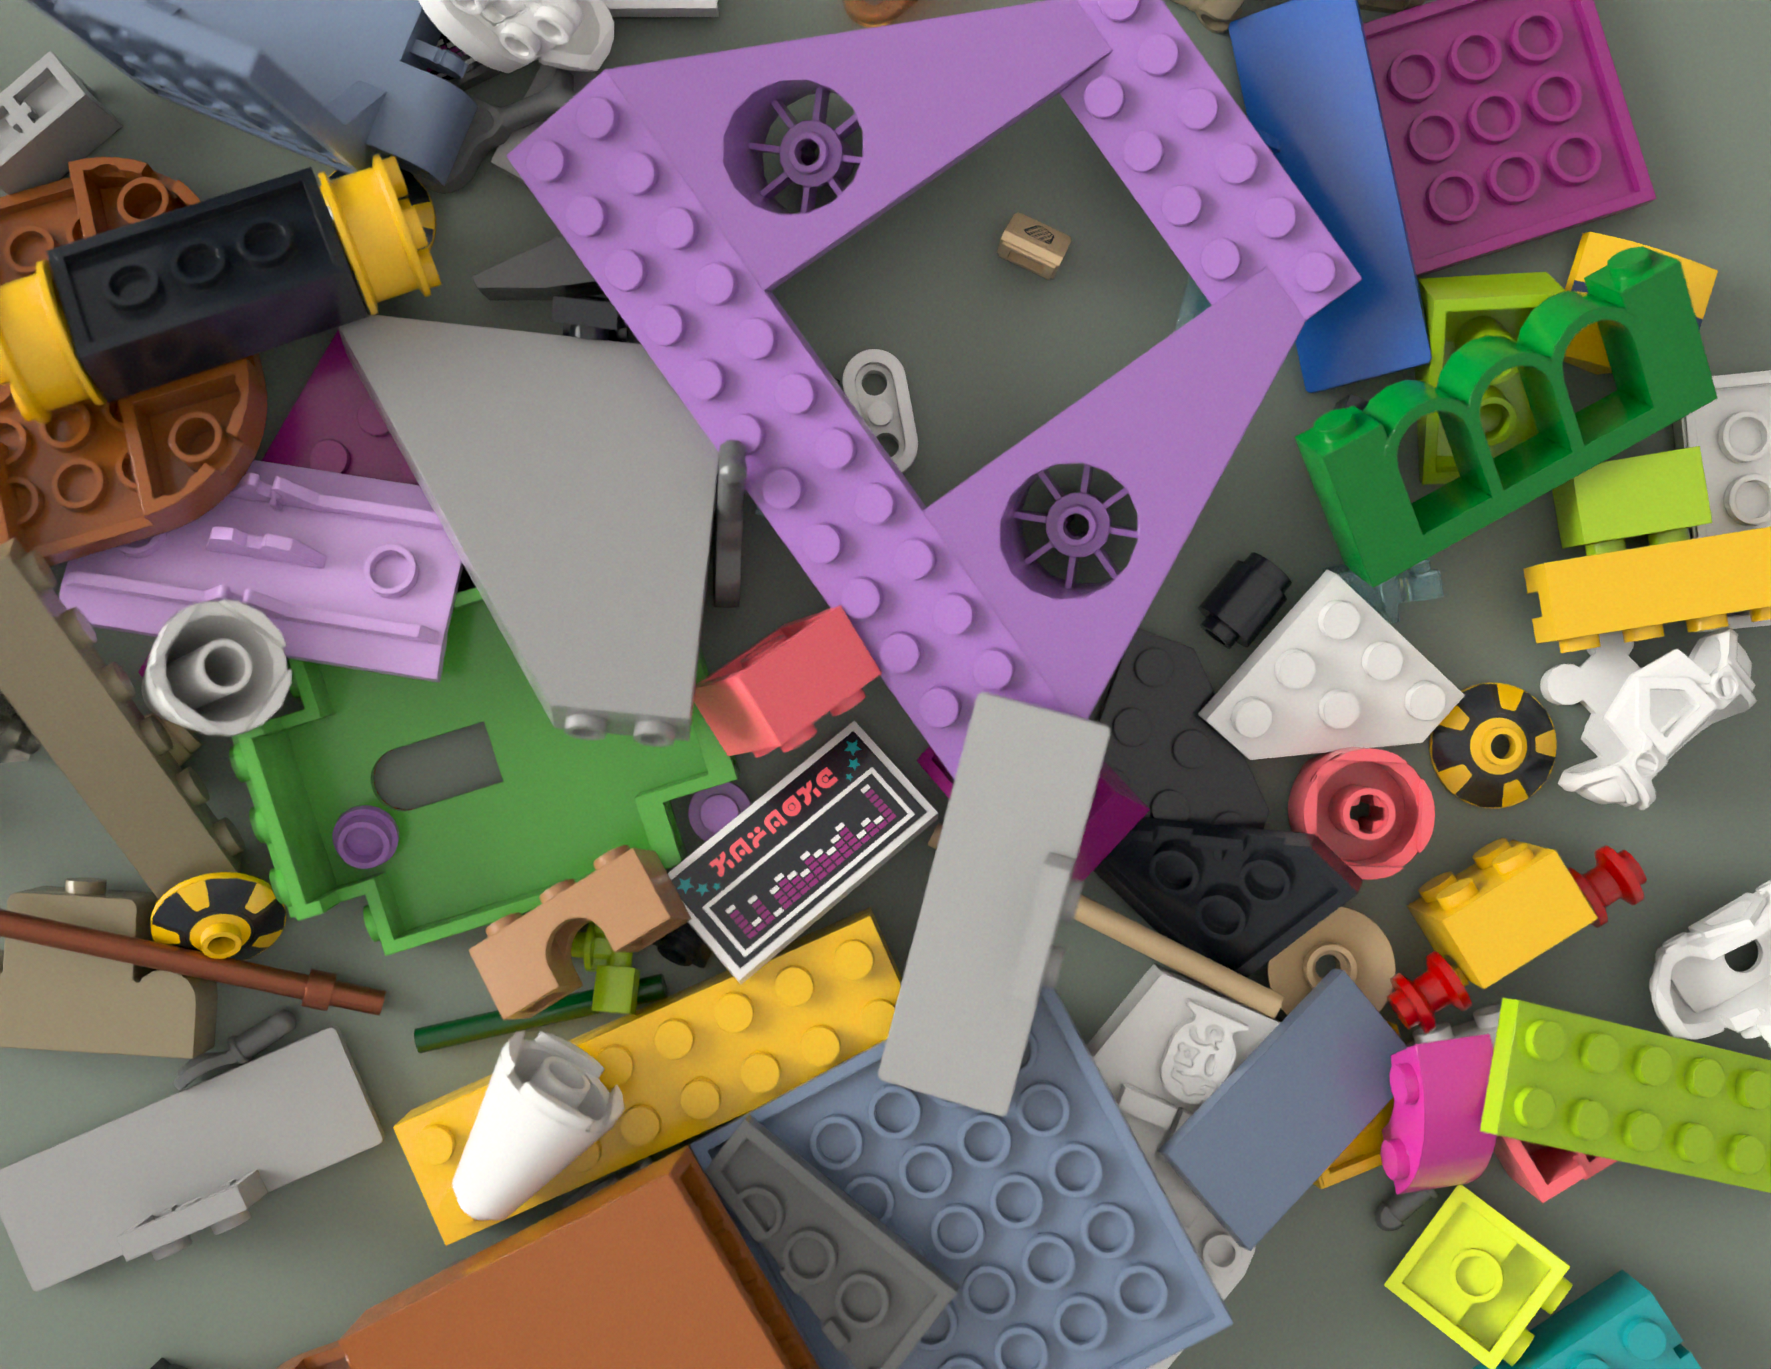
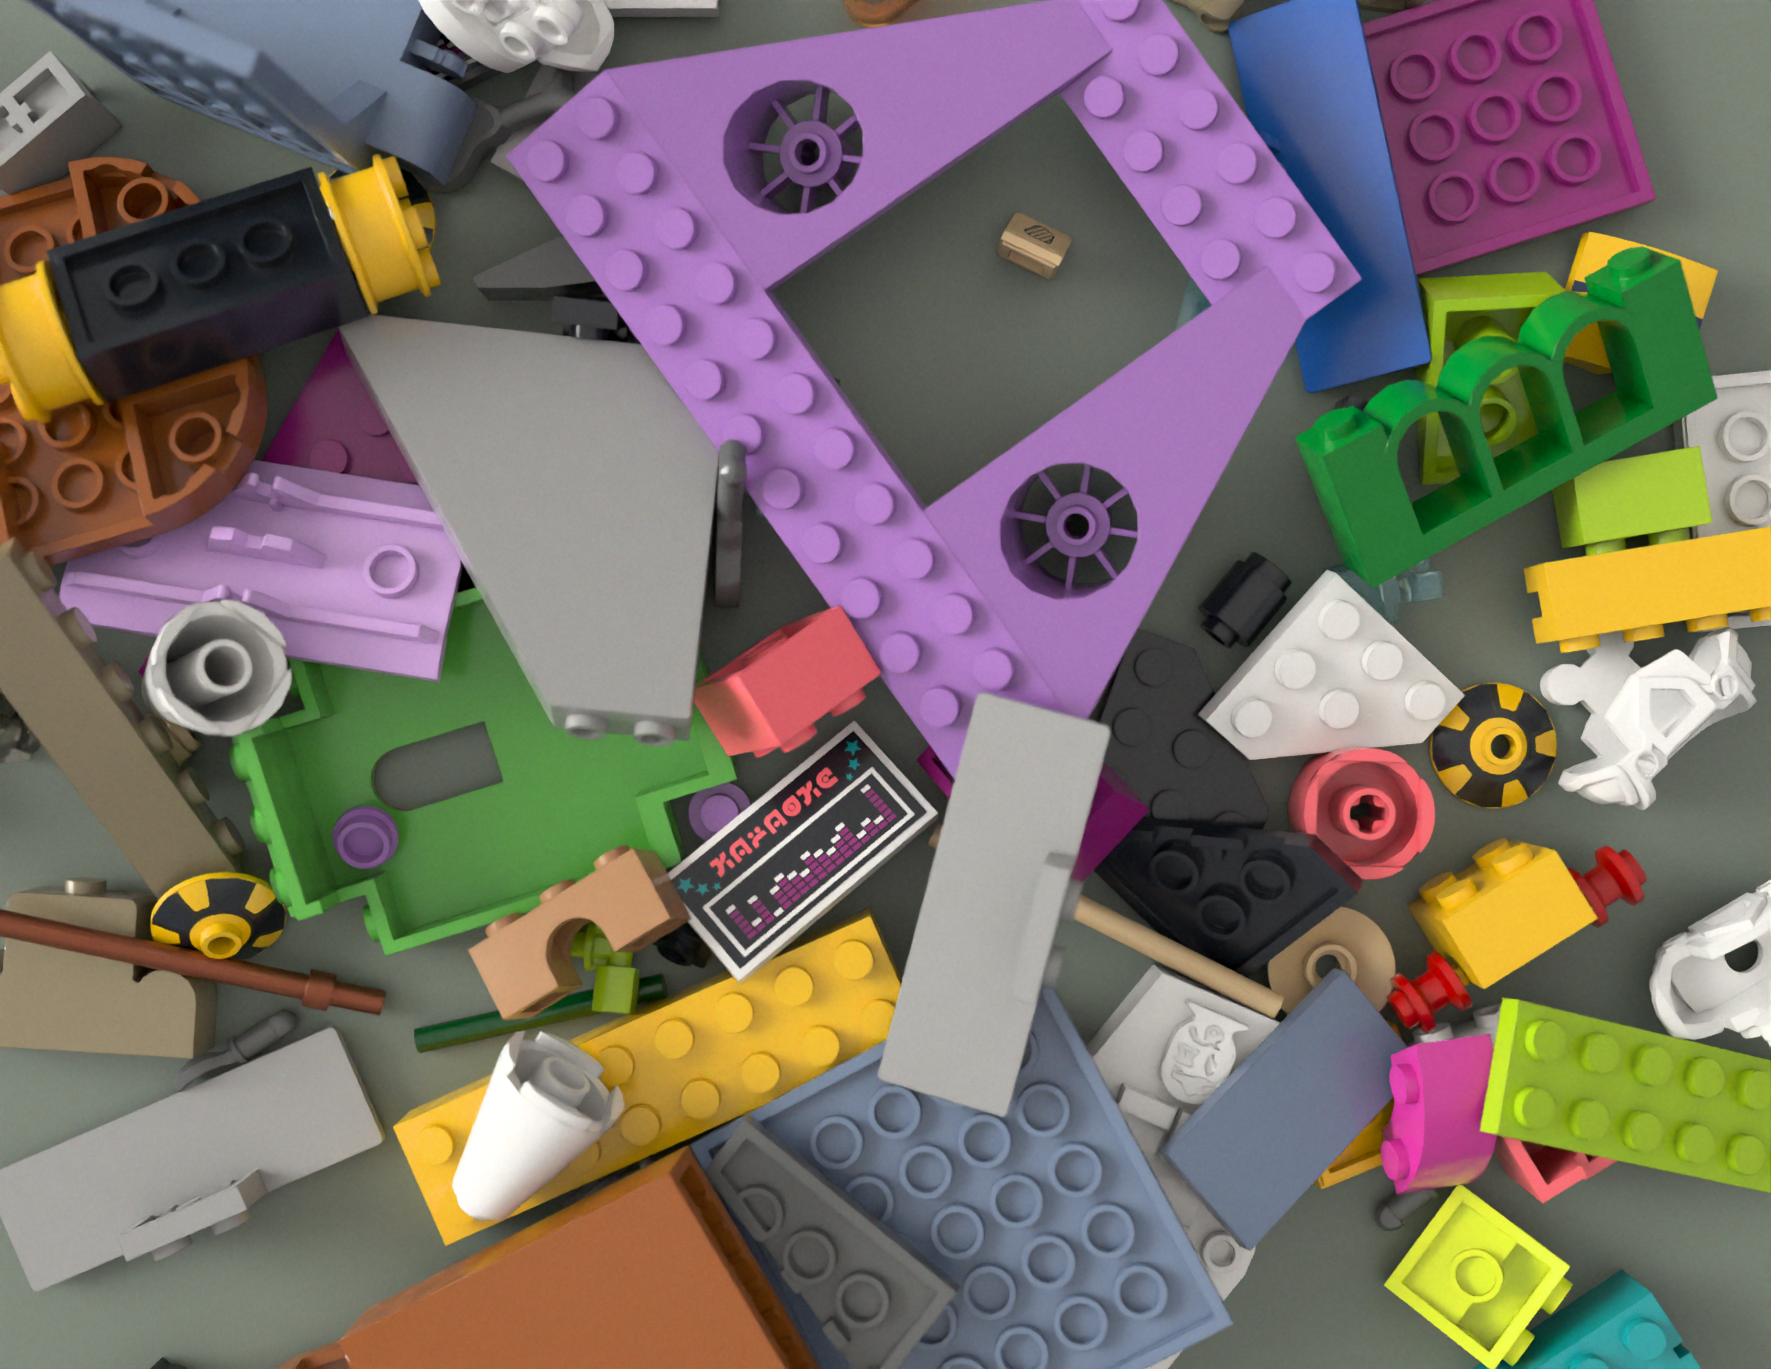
(890, 411): white plate -> none

